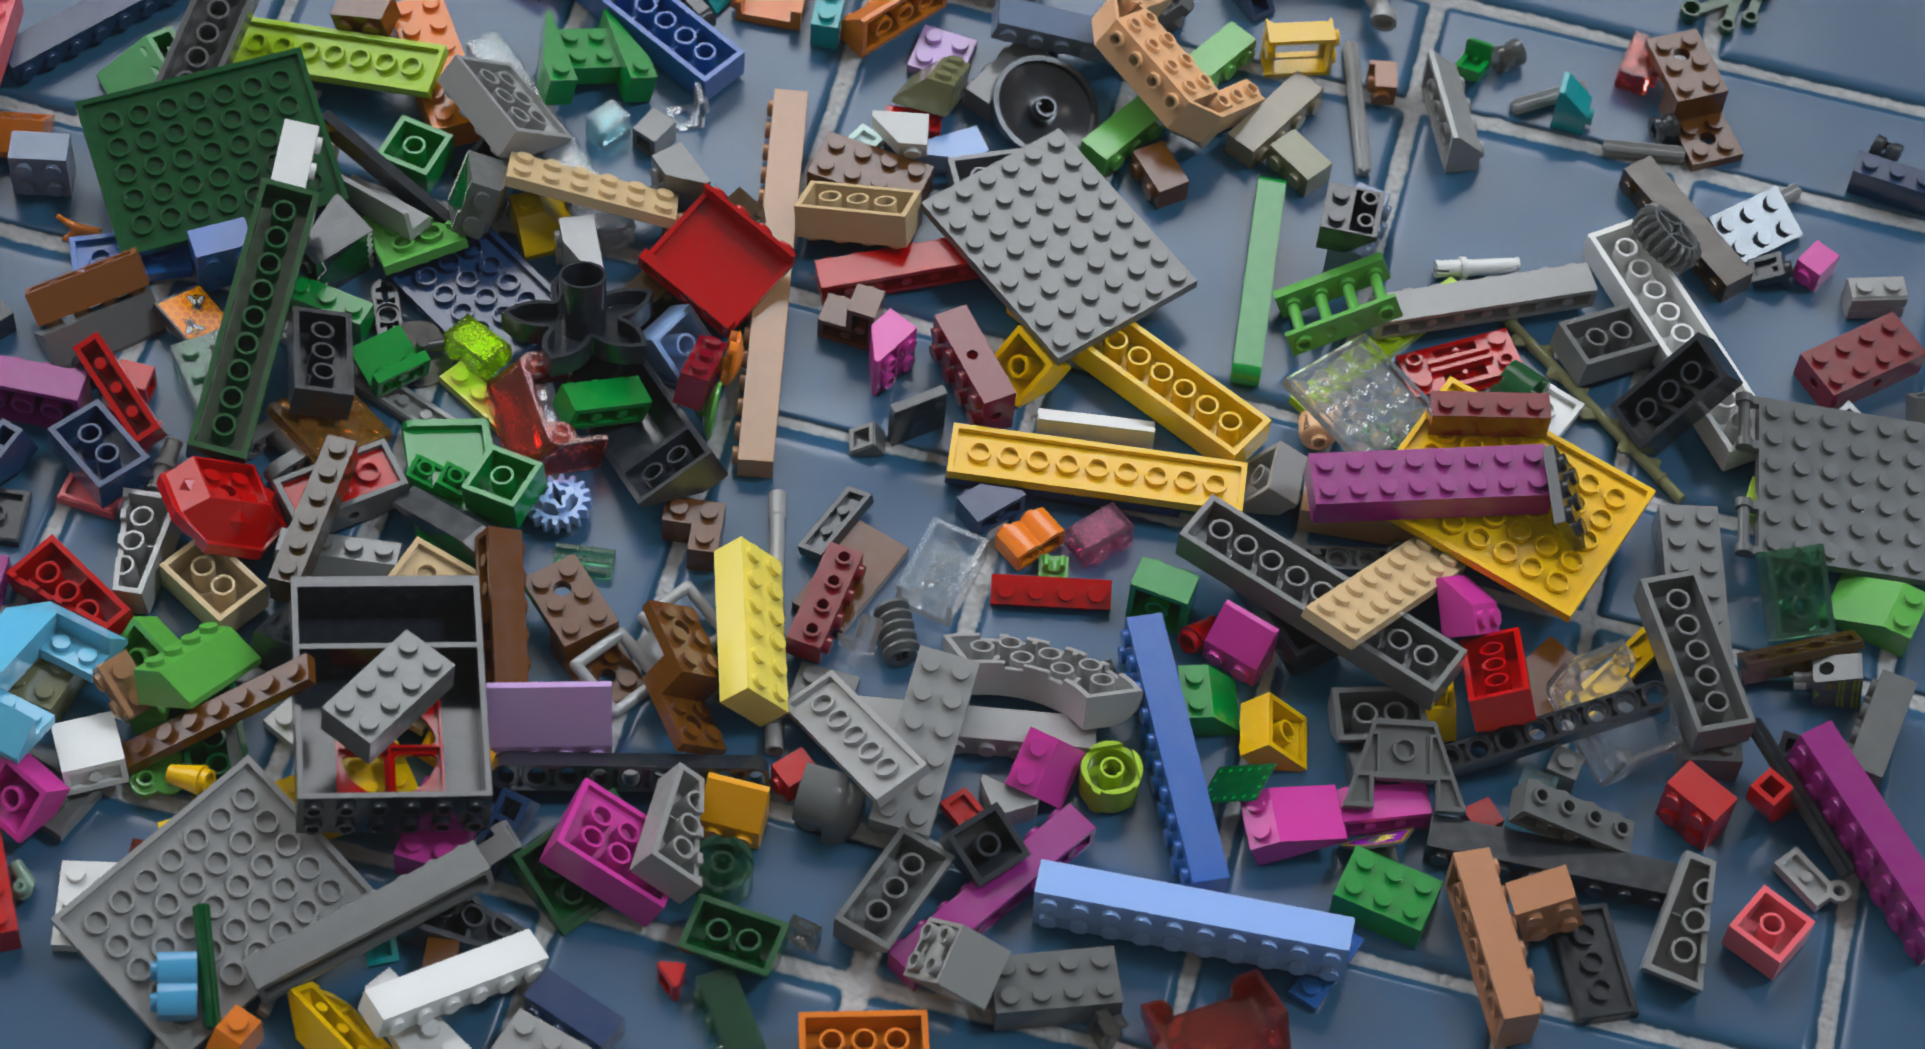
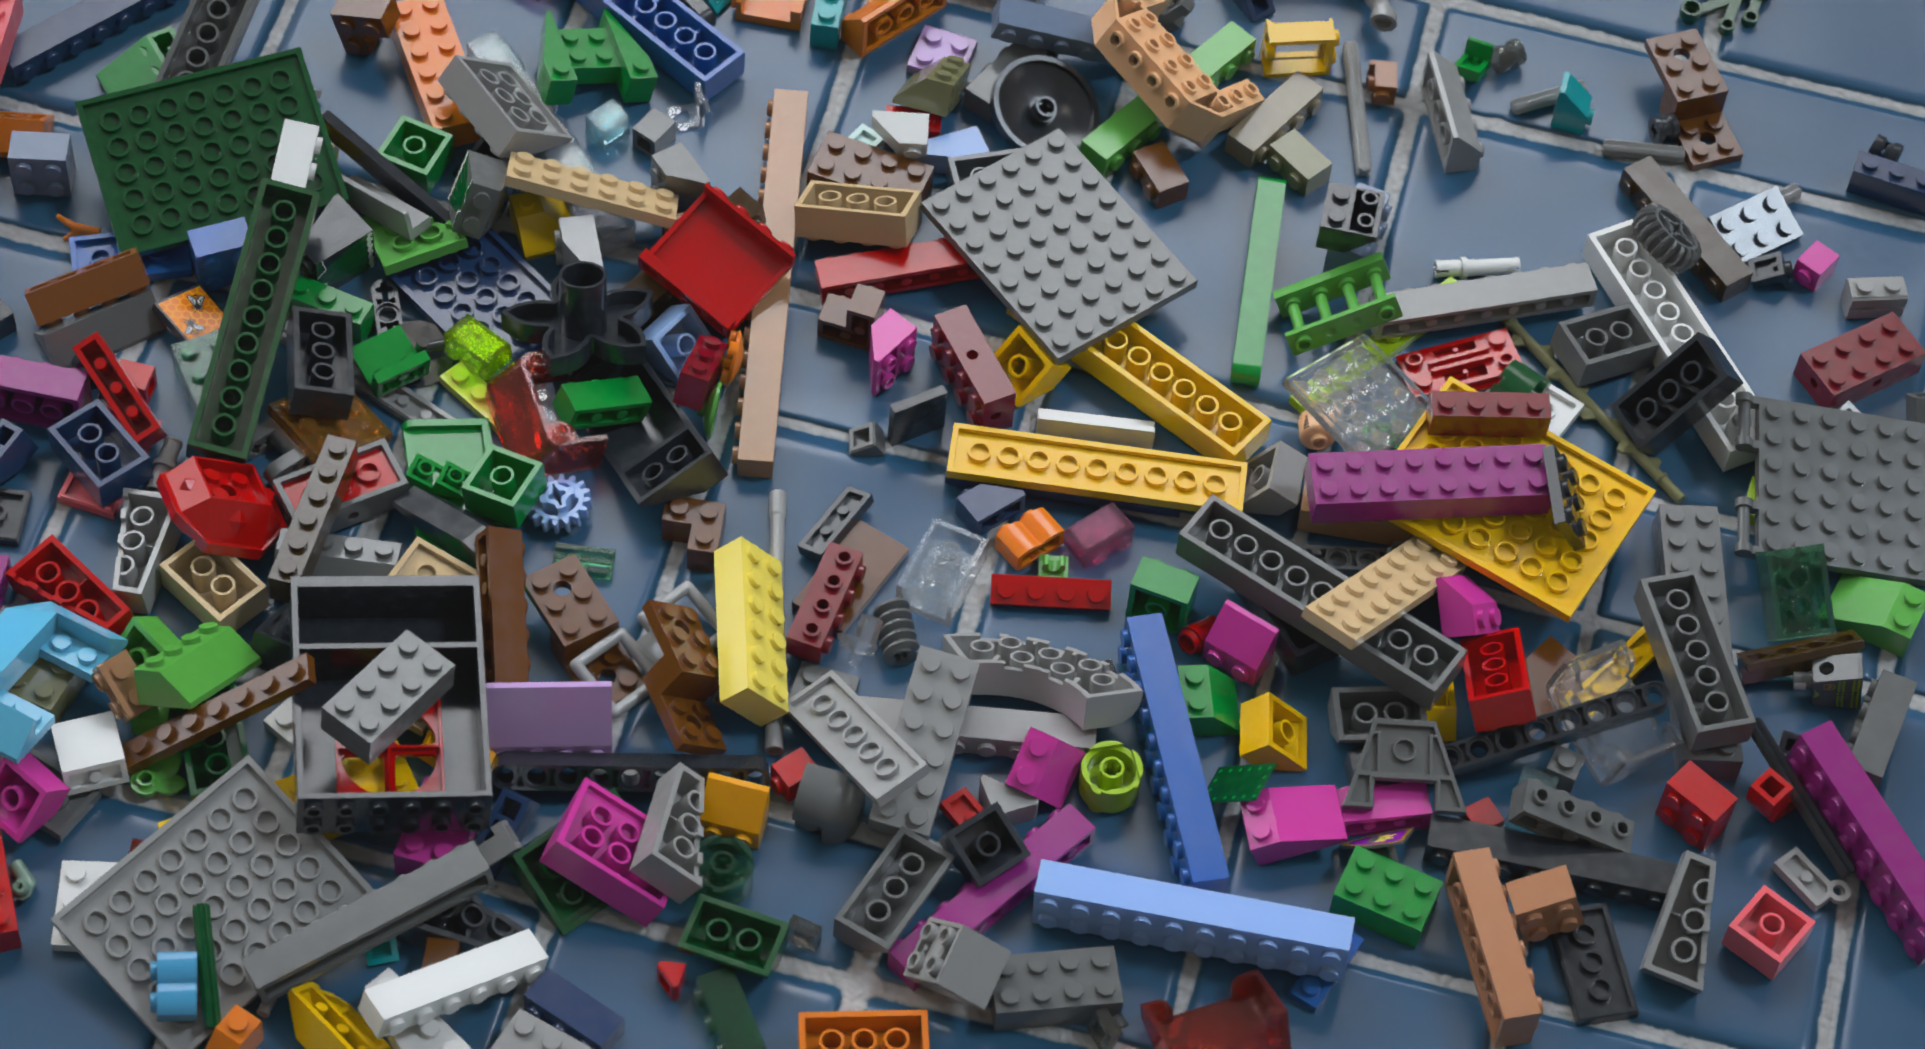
(190, 777): yellow cone -> none
(350, 56): lime plate -> none
(1636, 69): clear red brick -> none

